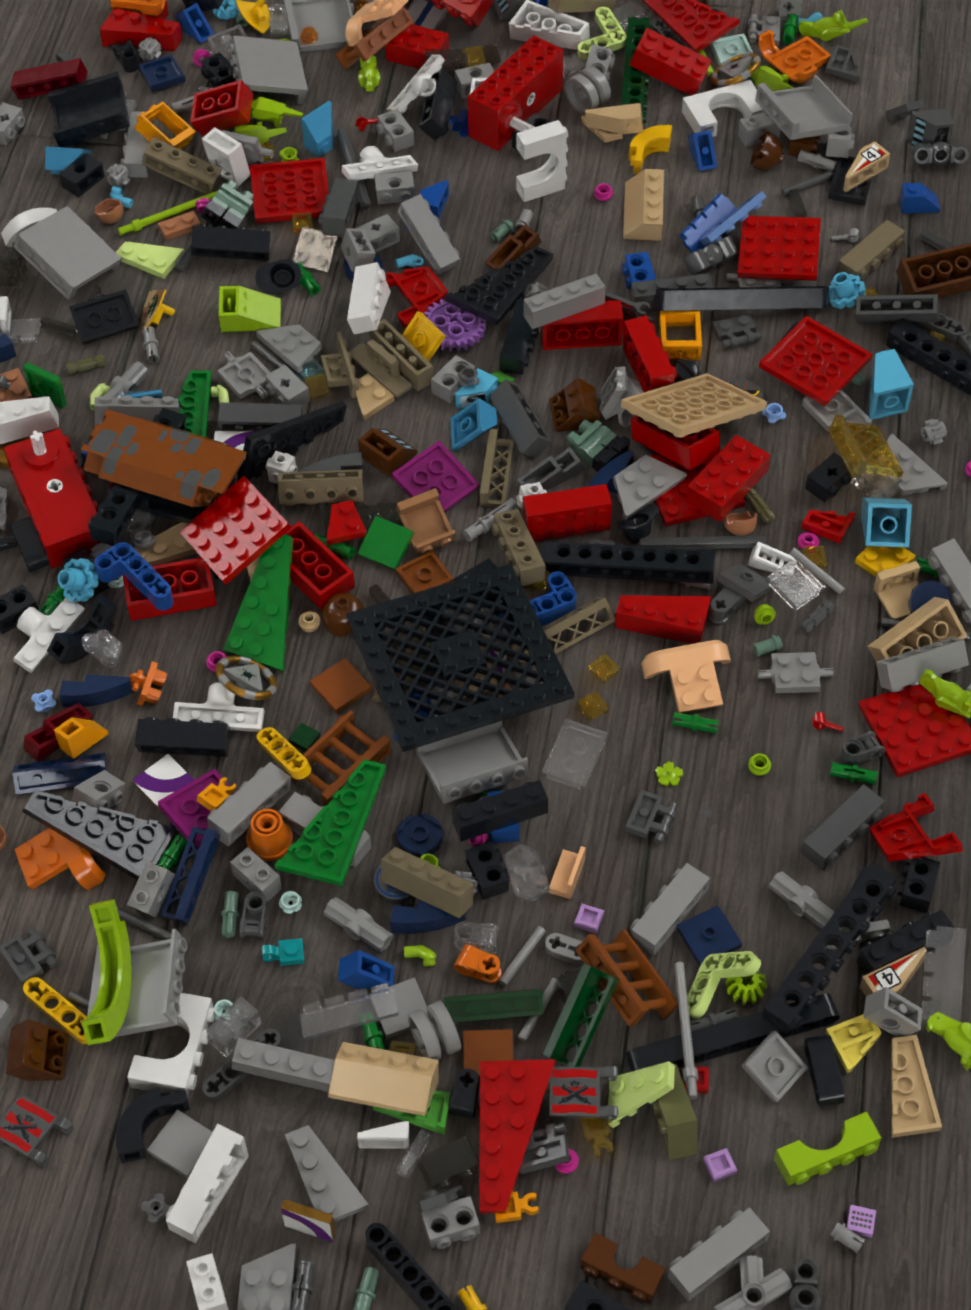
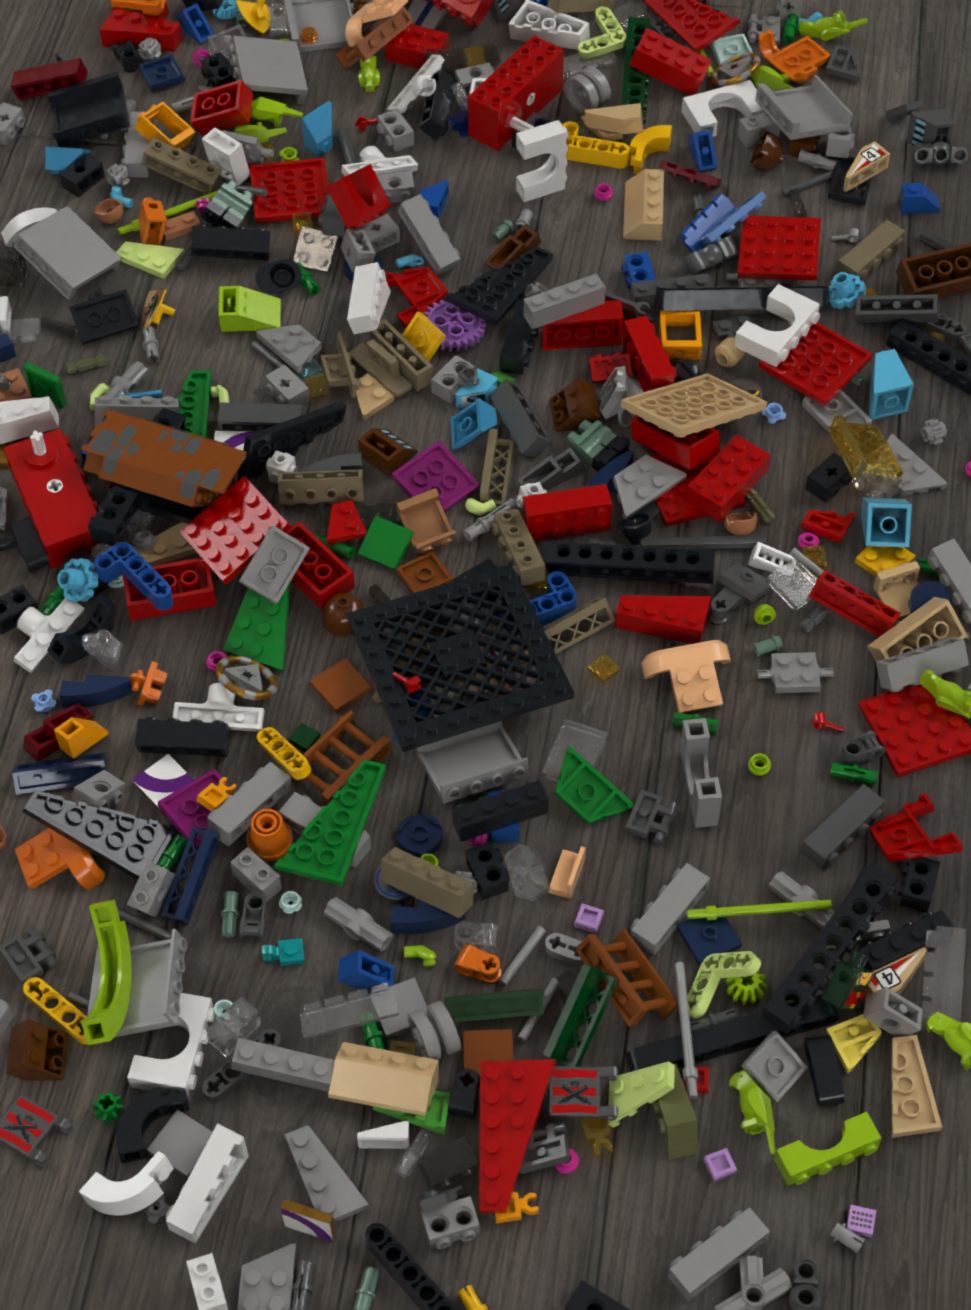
(108, 1107): none -> green gear
(128, 1195): none -> white arch
(151, 213): none -> orange torso
(244, 375): light grey plate -> none
(255, 191): none -> dark grey bar
(274, 564): none -> light grey tile
(309, 626): tan plate -> none
(359, 197): none -> red arch
(411, 684): none -> red hand
(461, 96): none -> clear axle
(479, 508): none -> yellowish green arm
(587, 790): none -> green wing
(592, 705): clear yellow plate -> none
(595, 150): none -> yellow beam
(601, 59): light grey brick -> none
(602, 366): none -> red bracket
(640, 1281): reddish brown arch -> none
(669, 774): lime plant -> none
(691, 175): none -> dark red wing
(703, 791): none -> light grey arch
(712, 912): none -> lime bar
(727, 353): none -> tan head
(755, 1107): none -> lime animal
(775, 345): none -> white arch
(849, 983): none -> clear green torso
(853, 605): none -> red fence

